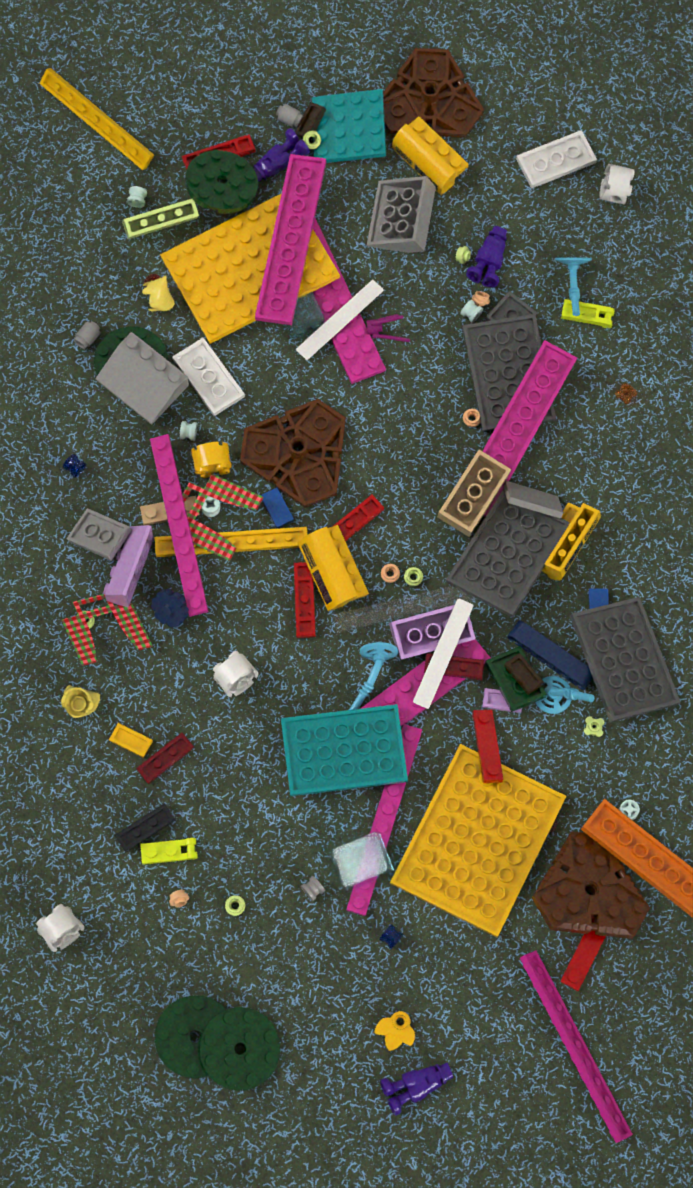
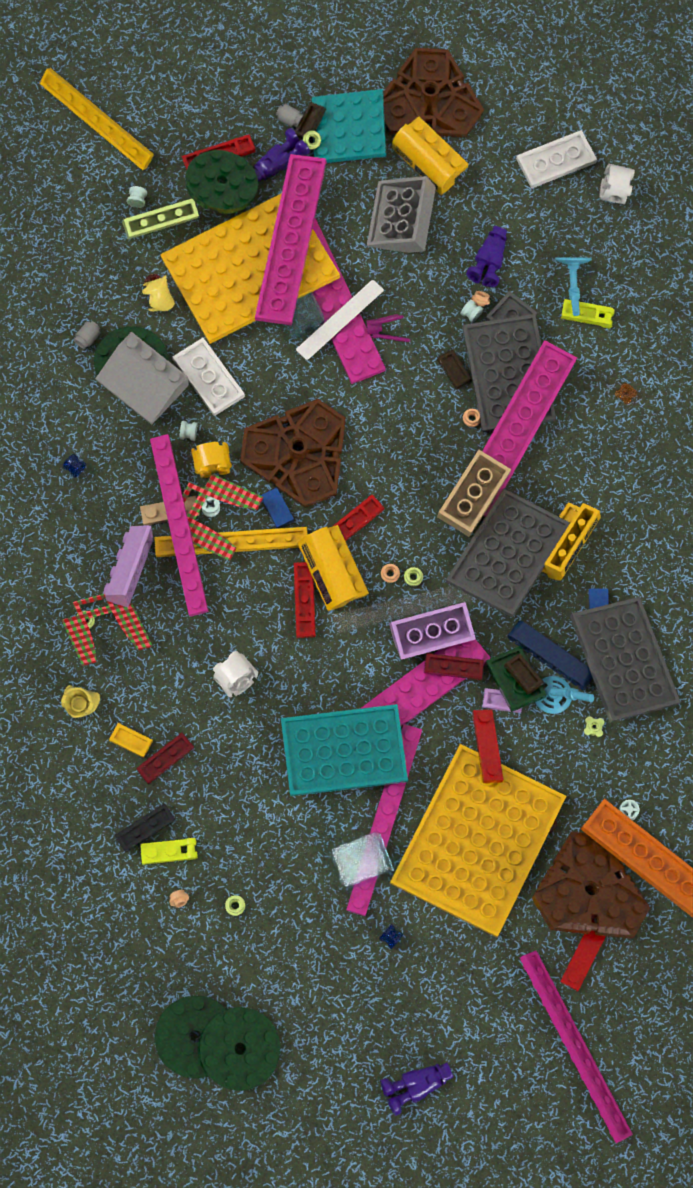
(59, 927): white brick -> none
(99, 534): light grey tile -> none
(170, 607): dark blue plant -> none
(312, 888): light grey wheel -> none
(378, 656): medium azure dish -> none
(395, 1033): yellow plate -> none
(443, 653): white sticker -> none
(454, 369): none -> dark brown tile
(463, 254): yellowish green plate -> none
(533, 499): light grey tile -> none

